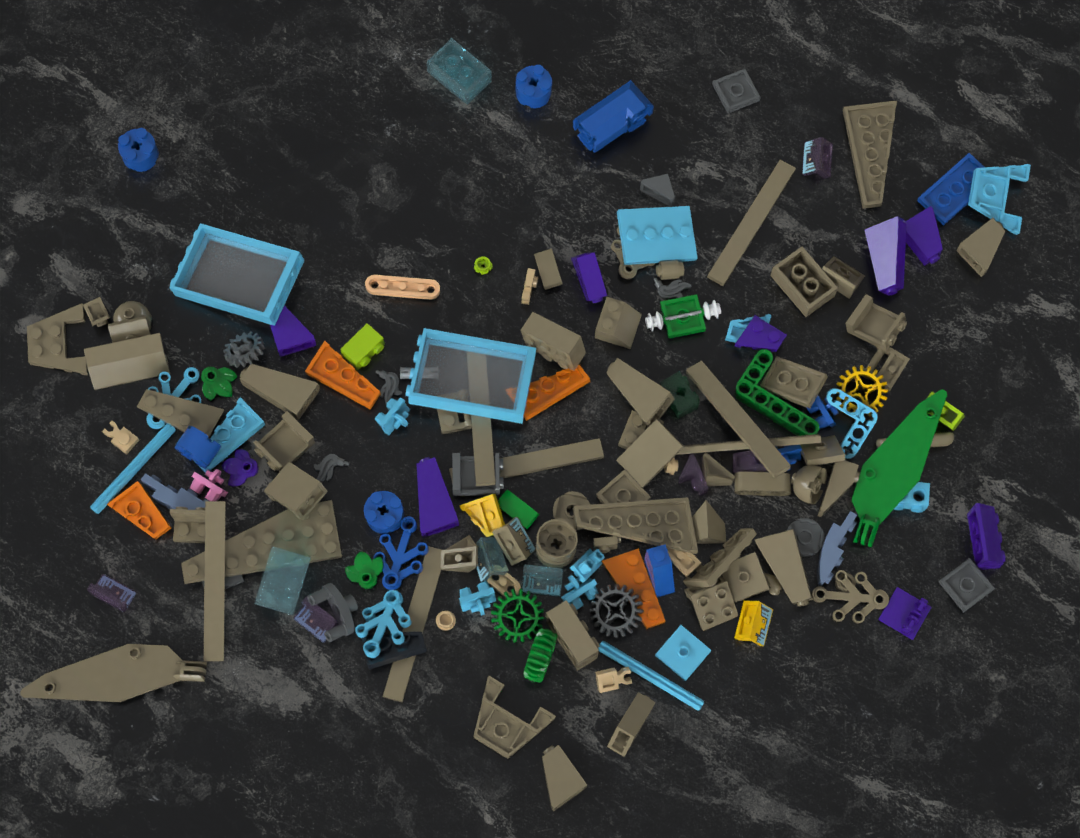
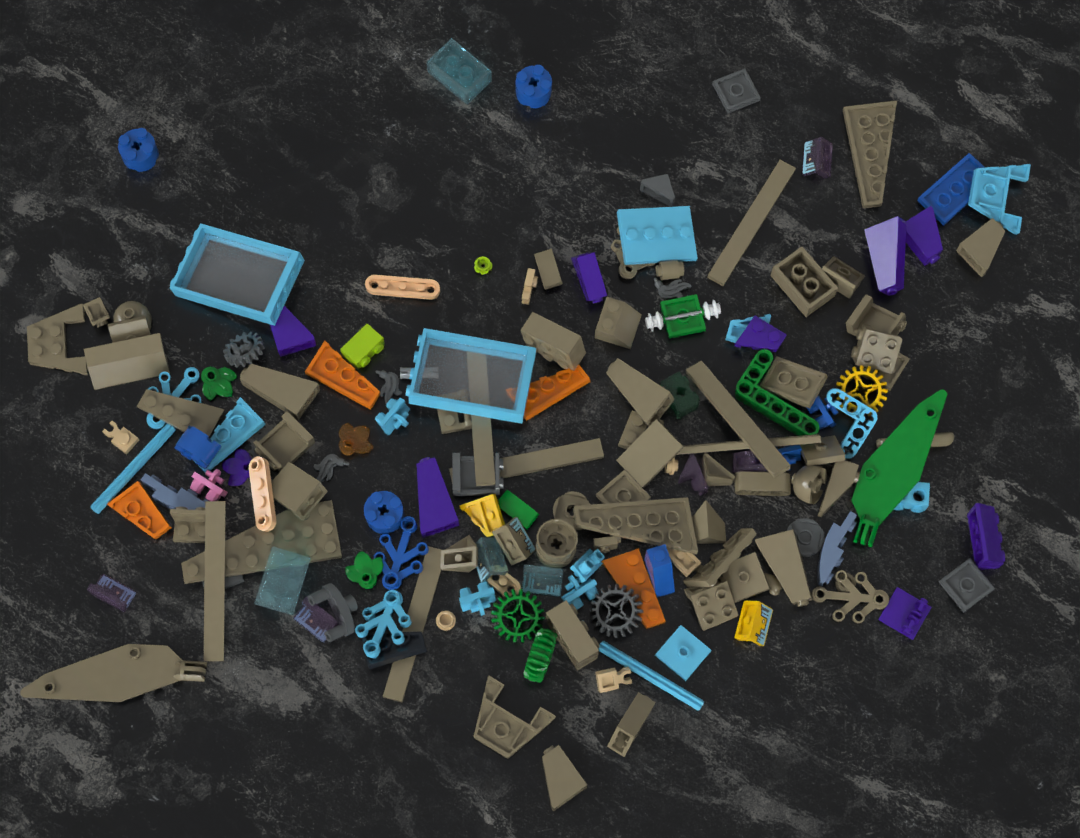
(262, 494): none -> light nougat plate
(356, 437): none -> clear orange plate
(613, 117): blue brick -> none
(876, 349): none -> dark tan bracket
(950, 415): lime brick -> none

